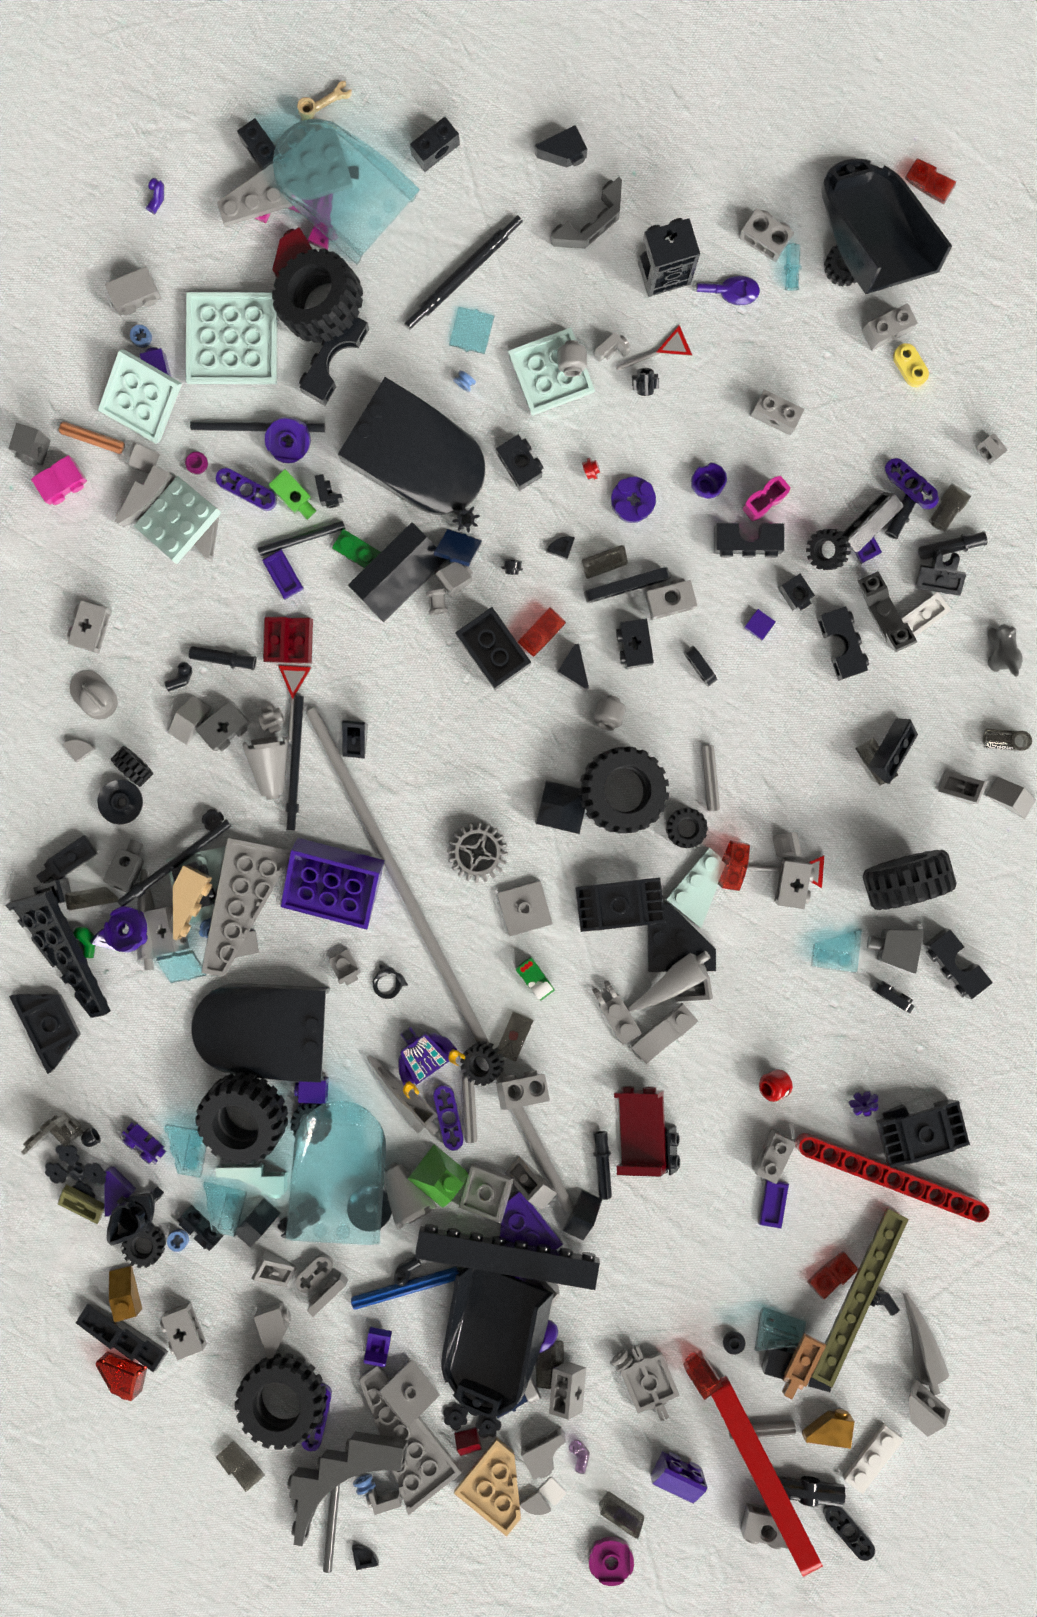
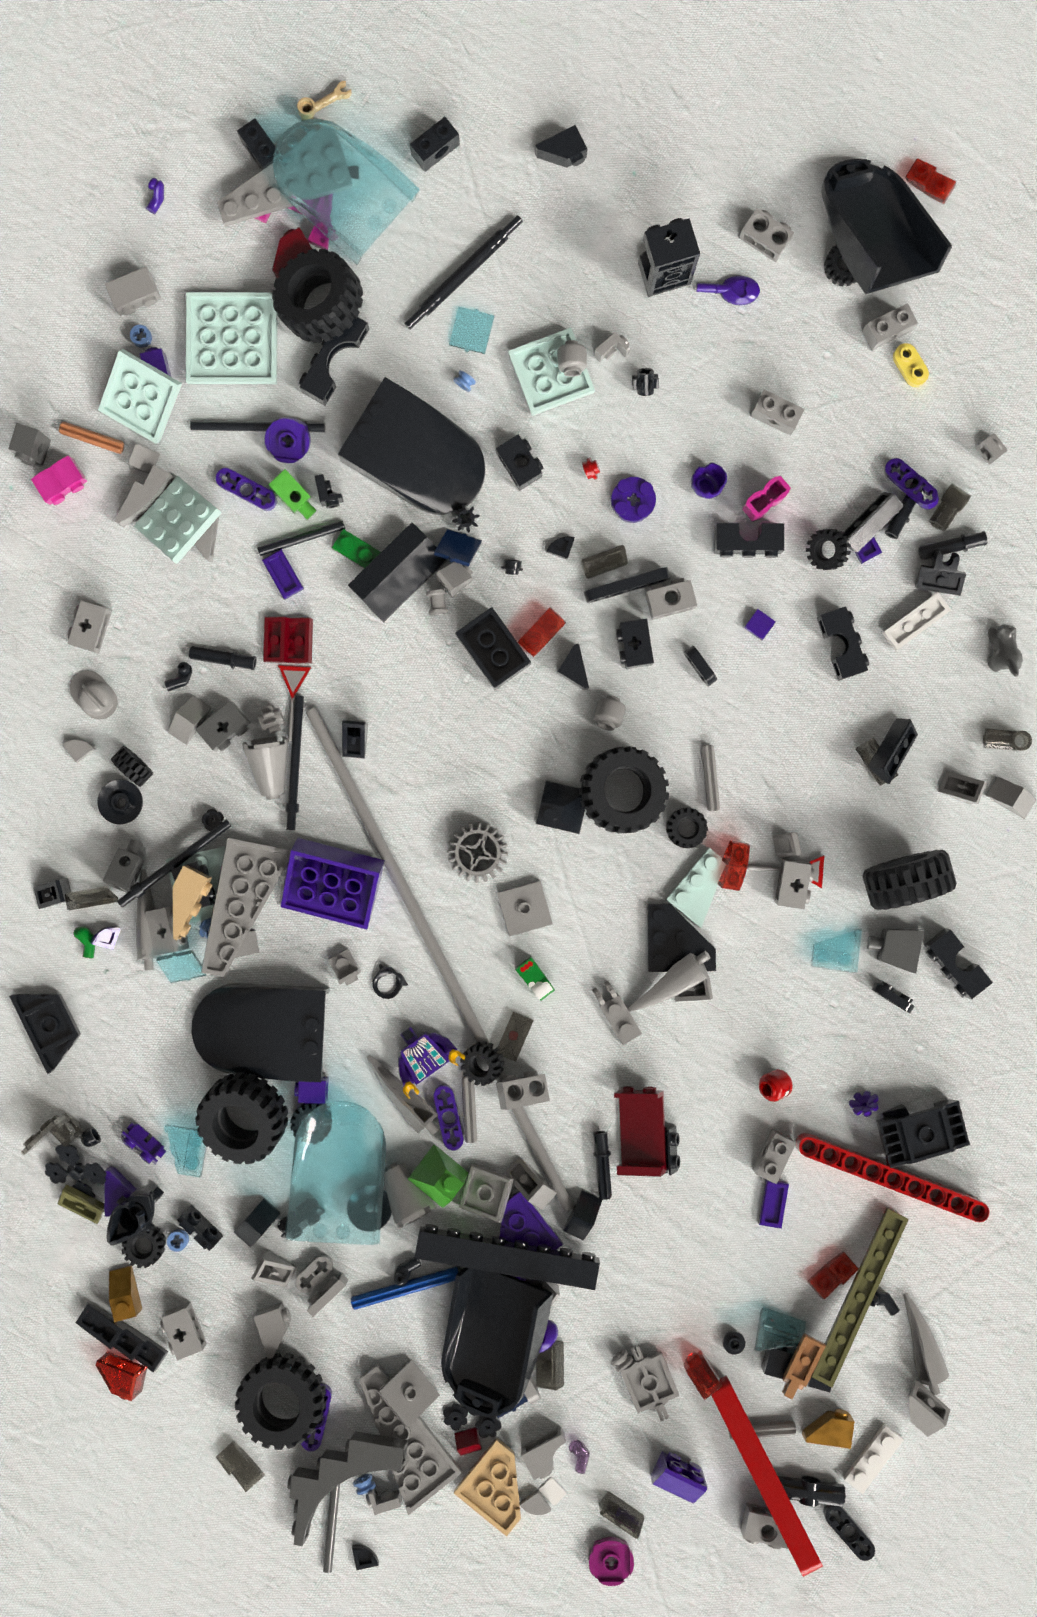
(60, 948): black wing -> none
(68, 860): black hinge -> none
(136, 933): dark purple plate -> none
(196, 463): magenta plate -> none
(225, 1207): clear light blue wing -> none
(270, 1183): light aqua slope -> none
(377, 1347): dark purple bracket -> none
(567, 1390): light grey brick -> none
(569, 237): dark grey slope -> none
(620, 904): black plate -> none
(664, 1033): light grey slope -> none
(674, 345): light grey piece -> none
(792, 267): clear light blue axle -> none
(797, 582): black brick -> none
(884, 613): dark grey slope -> none

